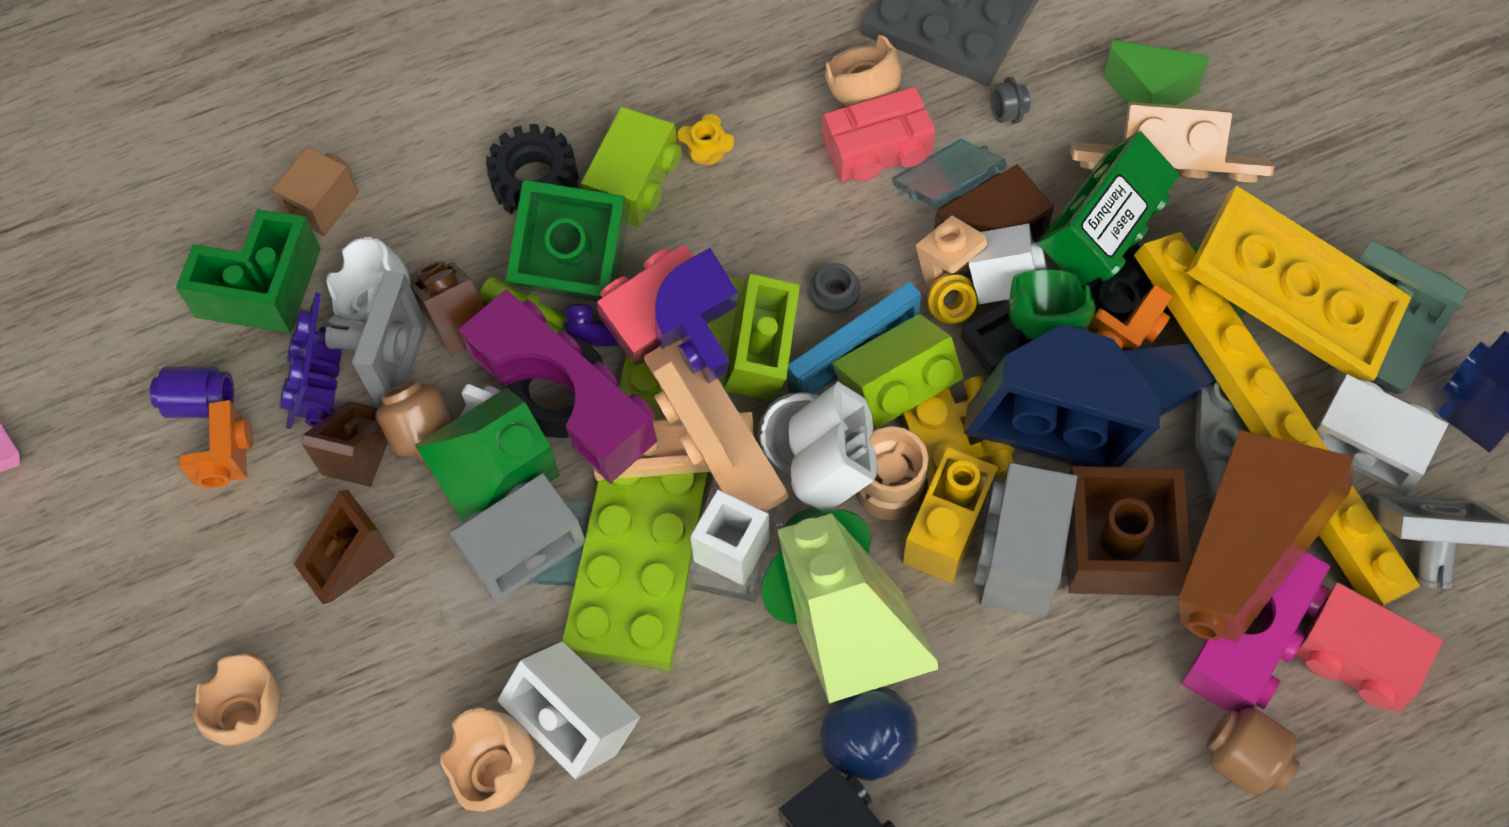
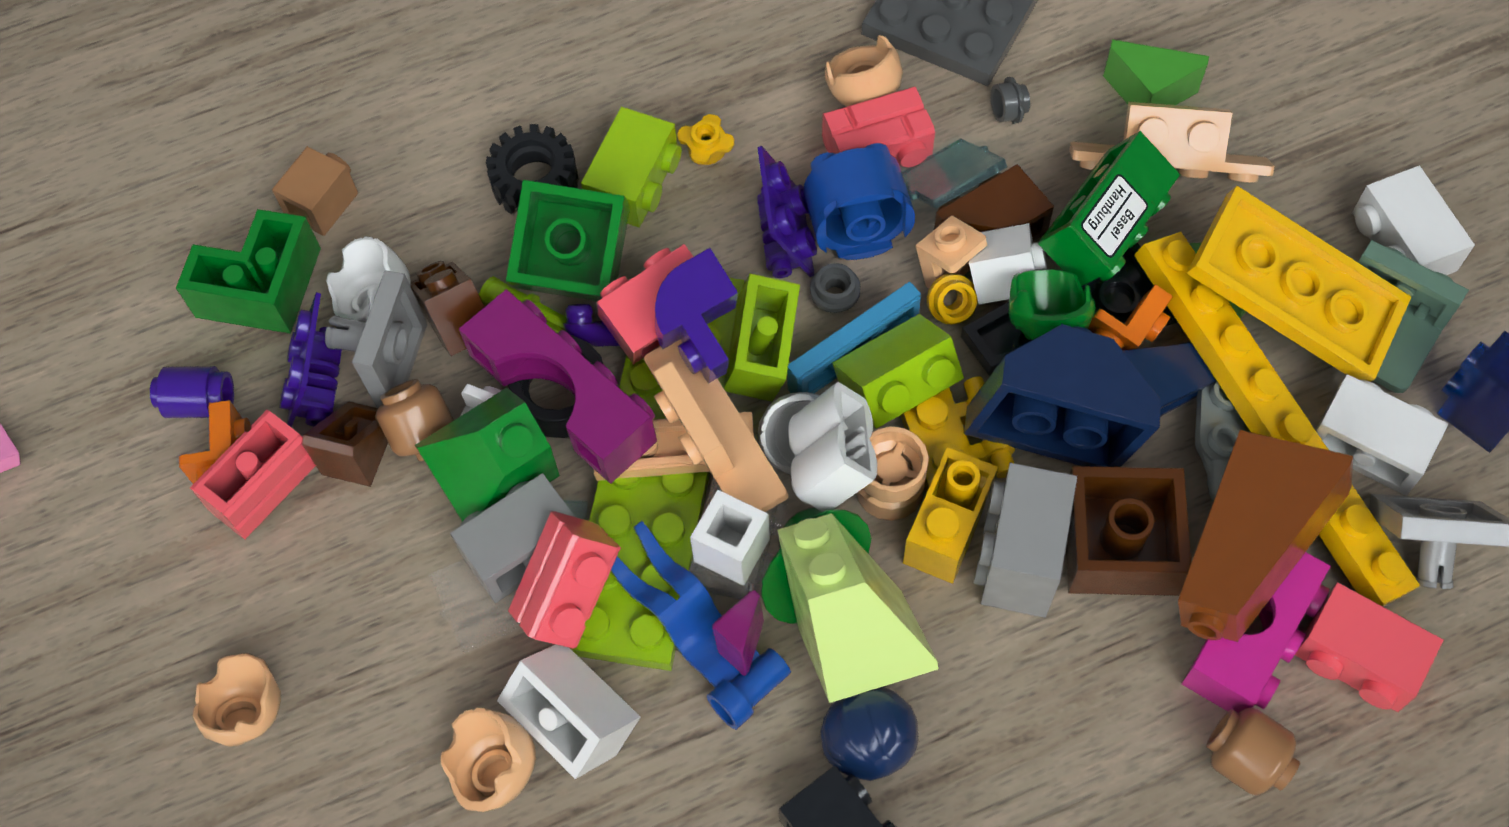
(254, 474): none -> coral brick
(342, 550): reddish brown slope -> none
(563, 580): none -> coral brick
(691, 630): none -> blue flag
(739, 632): none -> magenta slope
(783, 220): none -> dark purple hinge
(858, 201): none -> blue brick
(1413, 219): none -> white brick

